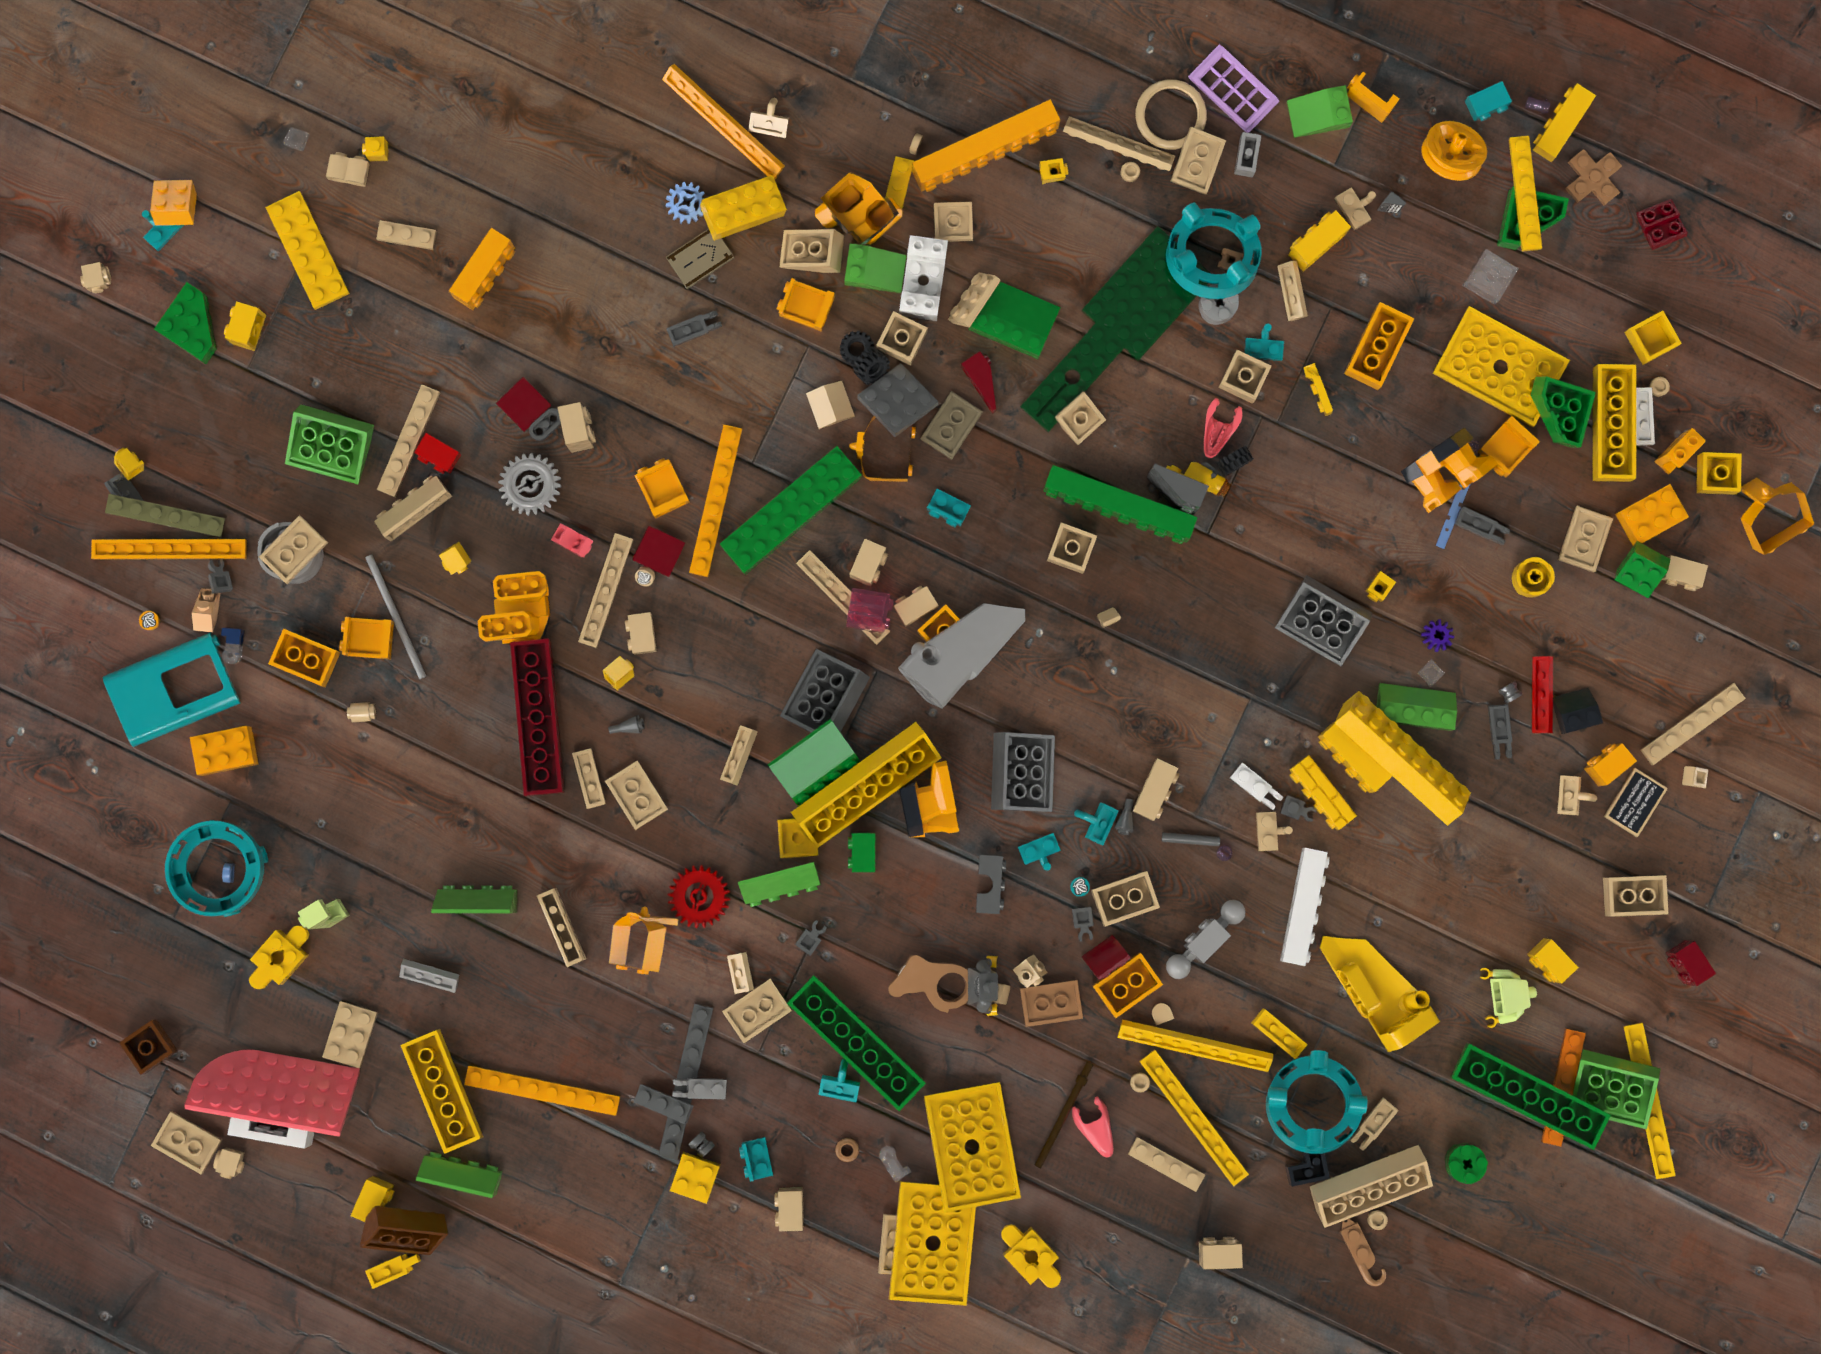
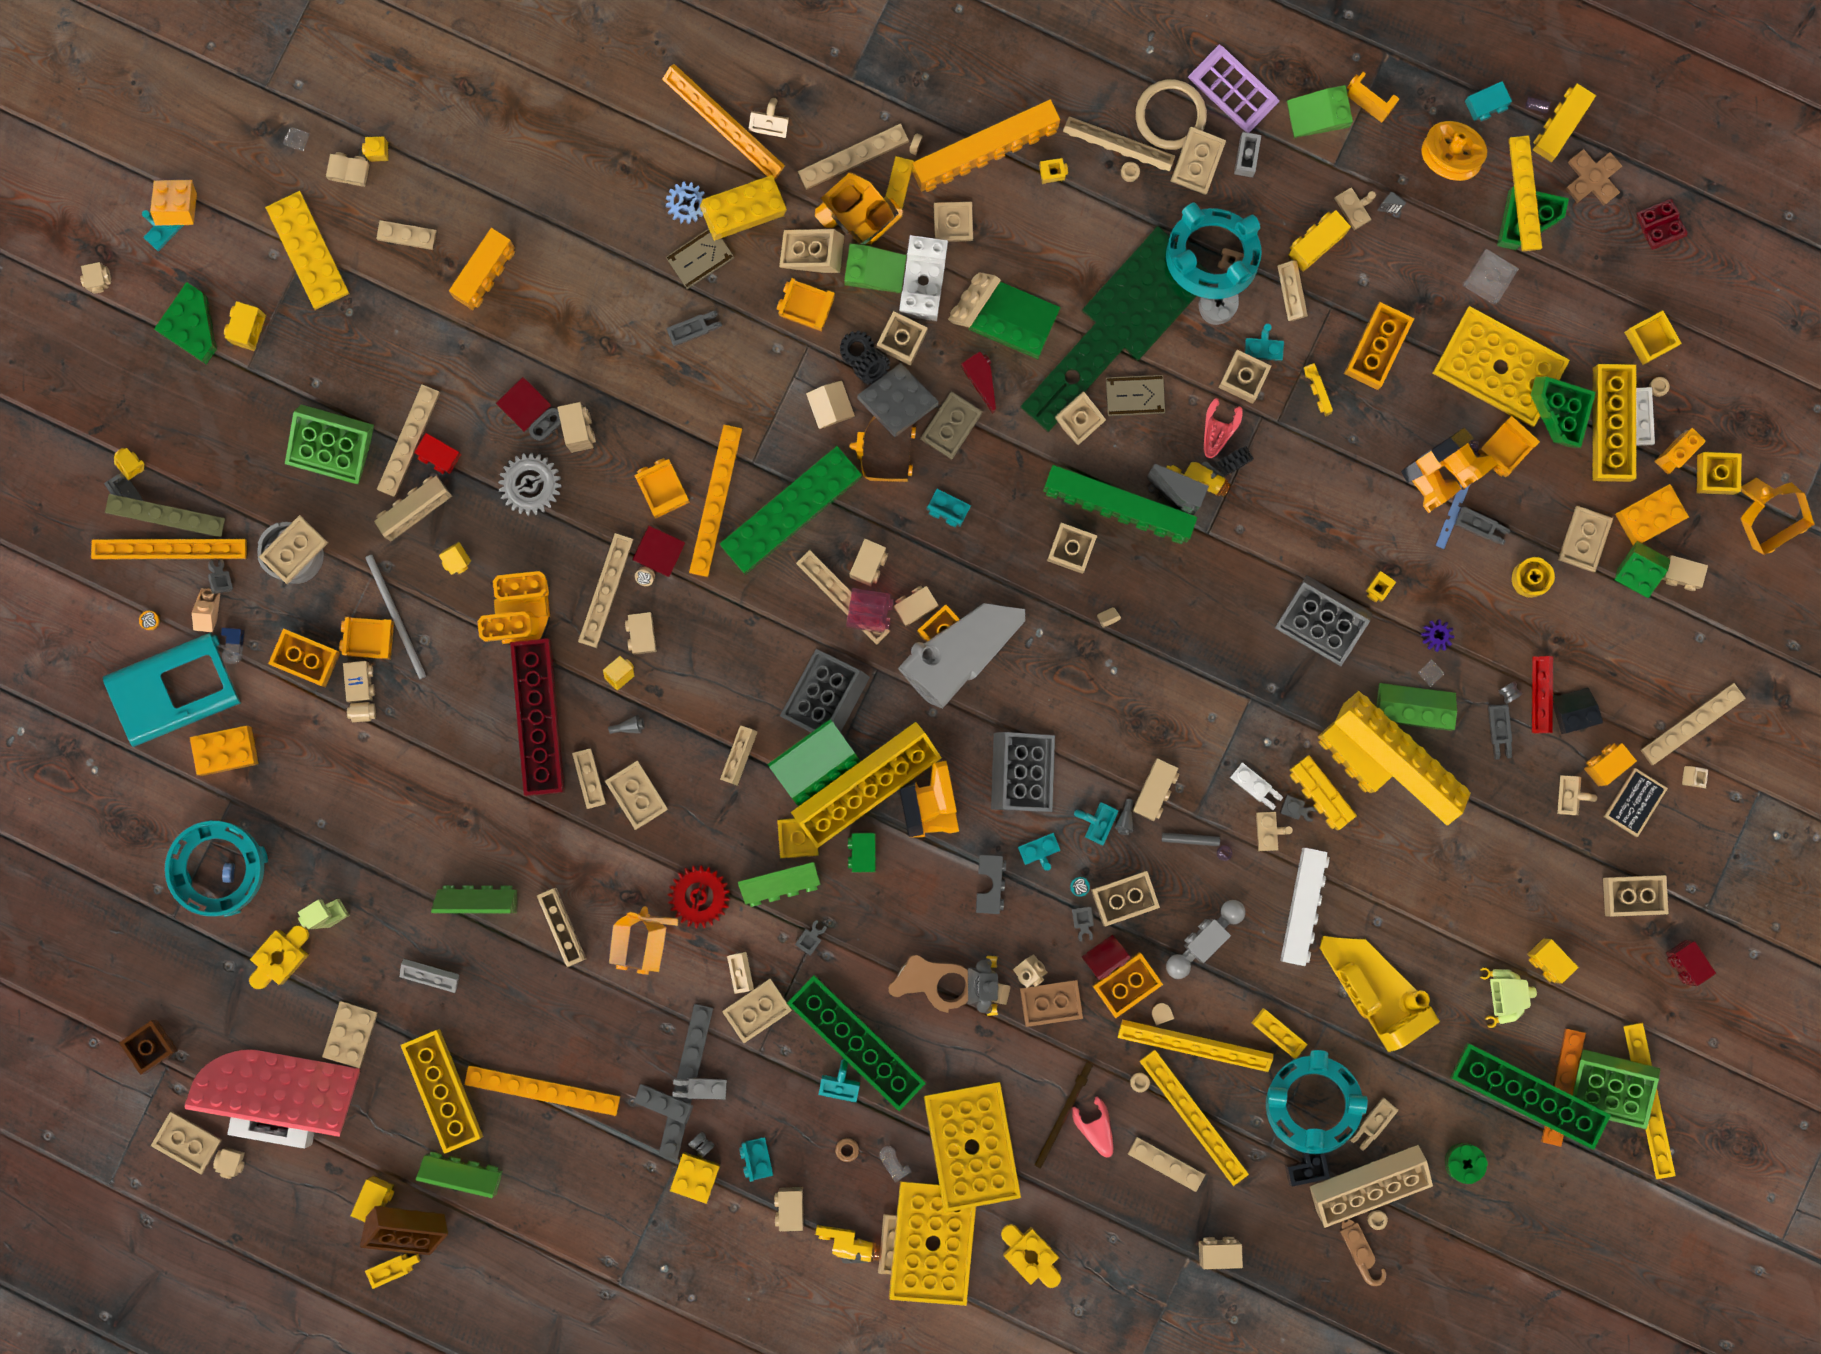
(358, 681): none -> tan brick
(572, 540): coral brick -> none
(846, 1247): none -> yellow plate
(853, 156): none -> tan plate
(1135, 395): none -> dark tan tile

